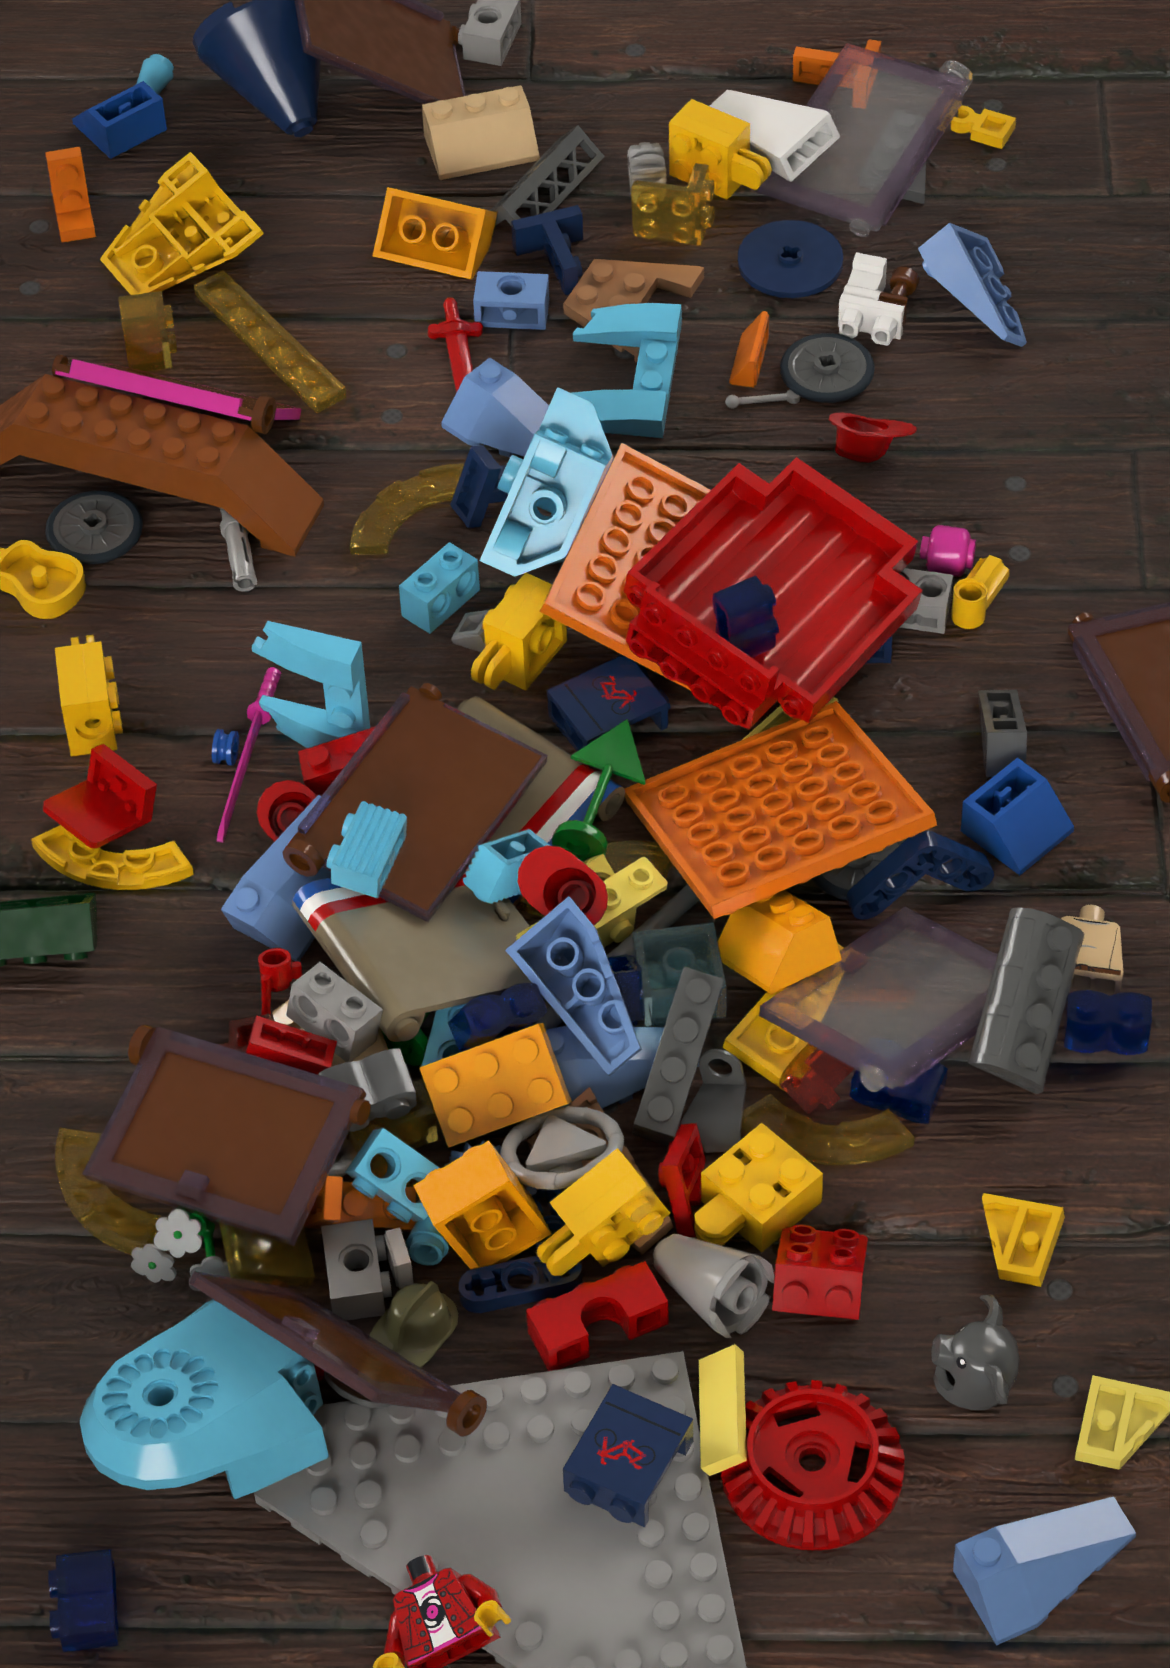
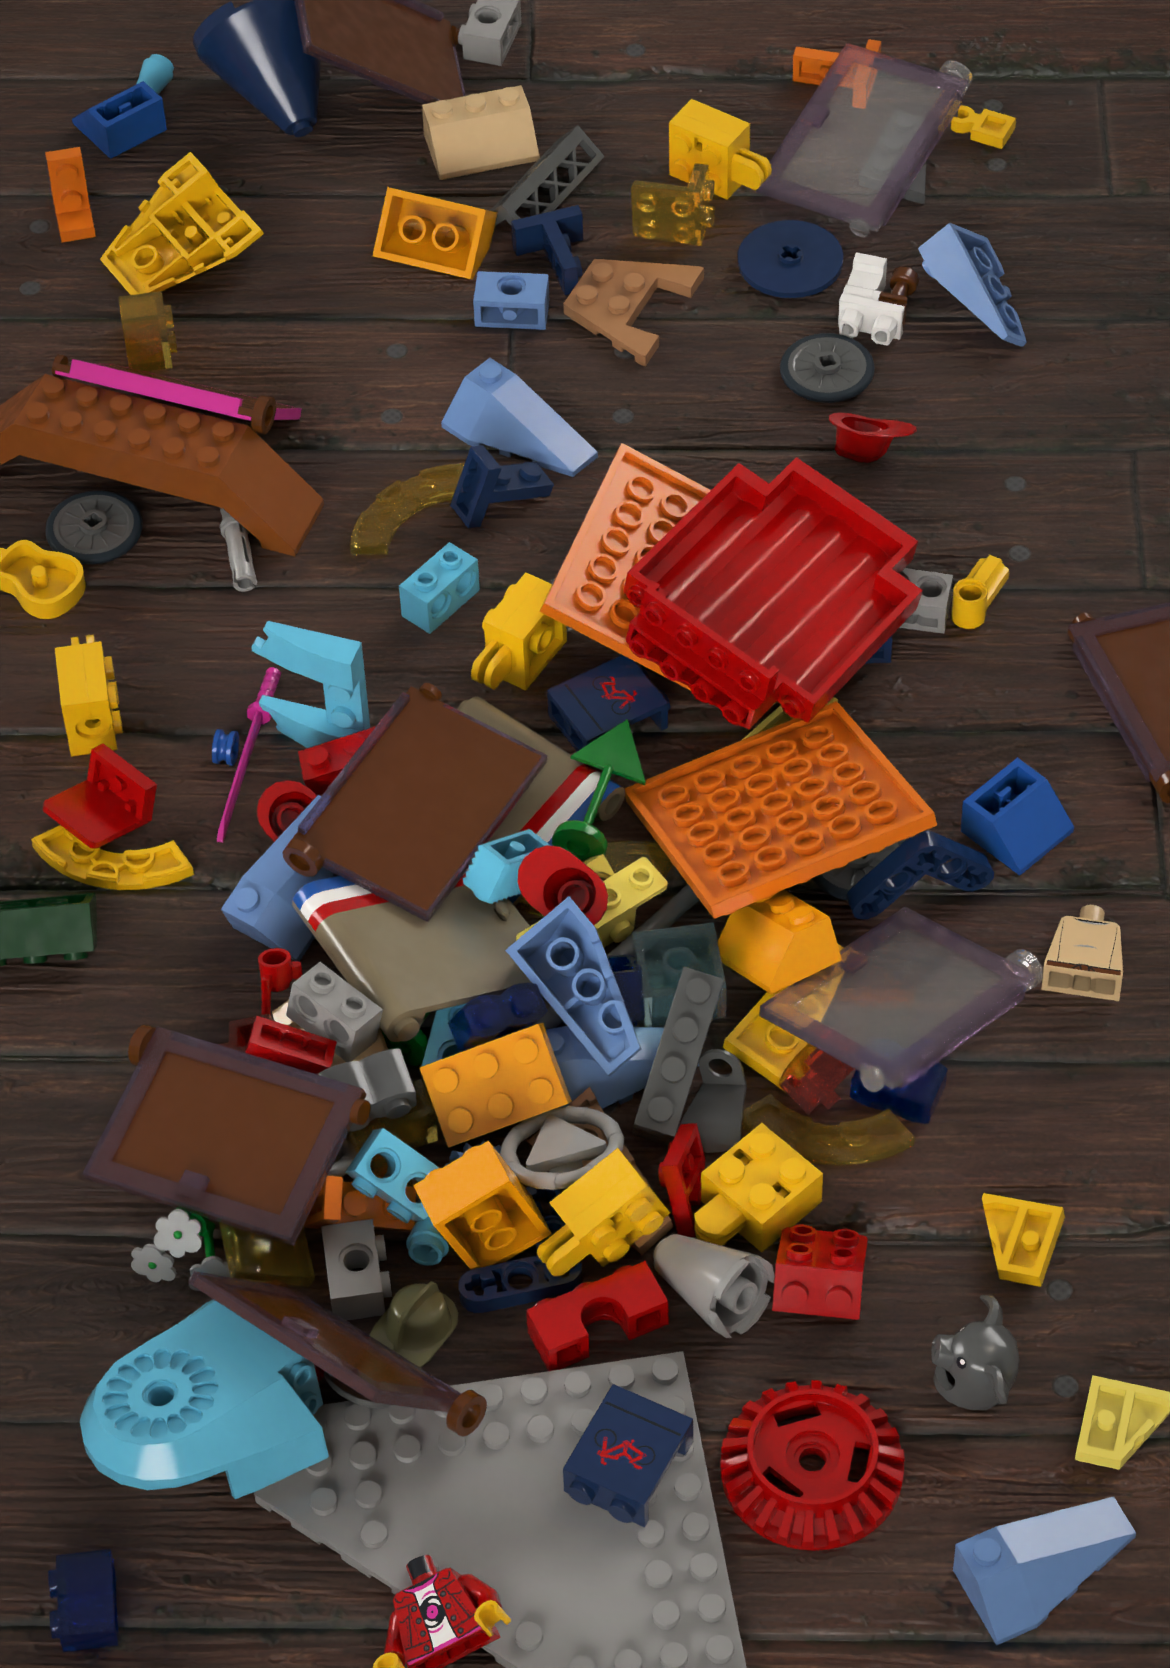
(92, 1202): clear yellow tile -> none
(270, 341): clear yellow plate -> none
(368, 849): medium azure brick -> none
(398, 1258): white tile -> none
(456, 334): red sword -> none
(470, 631): light grey slope -> none
(557, 475): medium azure animal -> none
(646, 163): light grey gear -> none
(657, 333): medium azure wedge -> none
(722, 1410): light yellow tile -> none
(734, 401): light grey hinge -> none
(747, 616): clear blue brick -> none
(751, 352): orange slope -> none
(781, 131): white slope -> none
(948, 550): dark pink head -> none
(1001, 729): dark grey slope -> none
(1026, 998): dark grey container -> none
(1107, 1022): clear blue brick -> none

